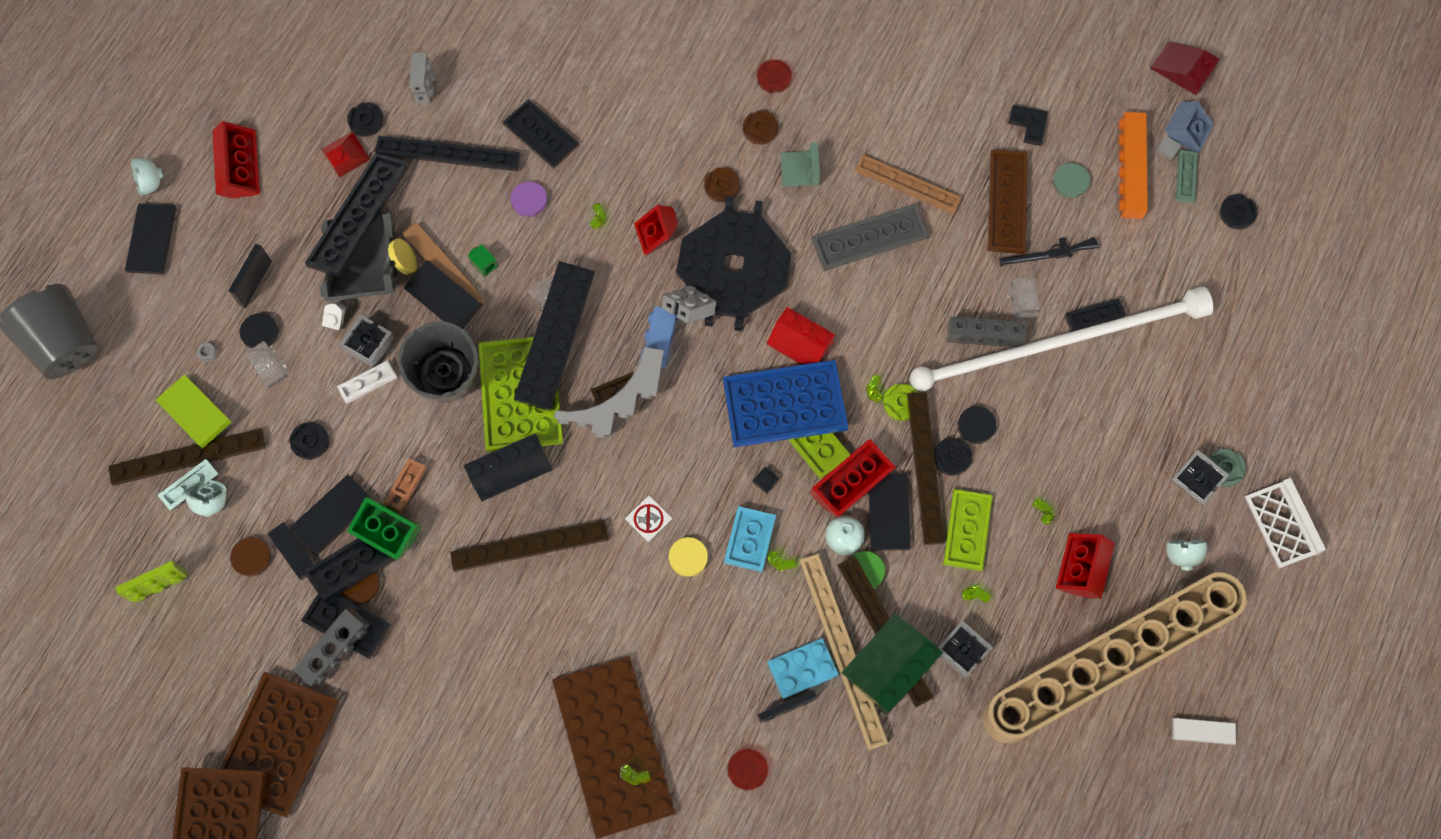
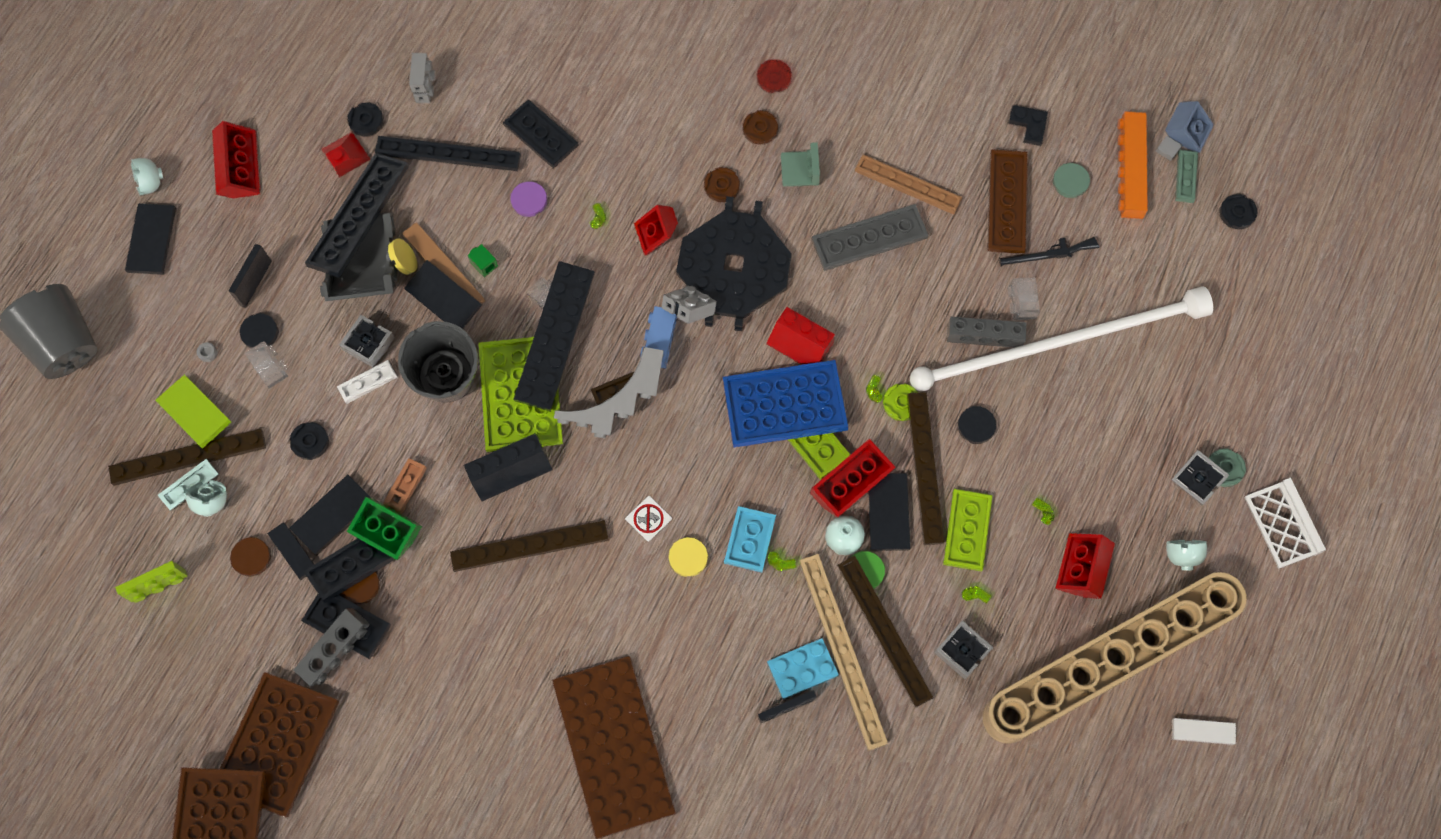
(334, 315): white plate -> none
(632, 776): clear neon green arm -> none
(747, 769): clear red tile -> none
(766, 480): black plate -> none
(891, 663): dark green slope -> none
(952, 456): black tile -> none
(1095, 315): black plate -> none
(1185, 66): dark red slope -> none

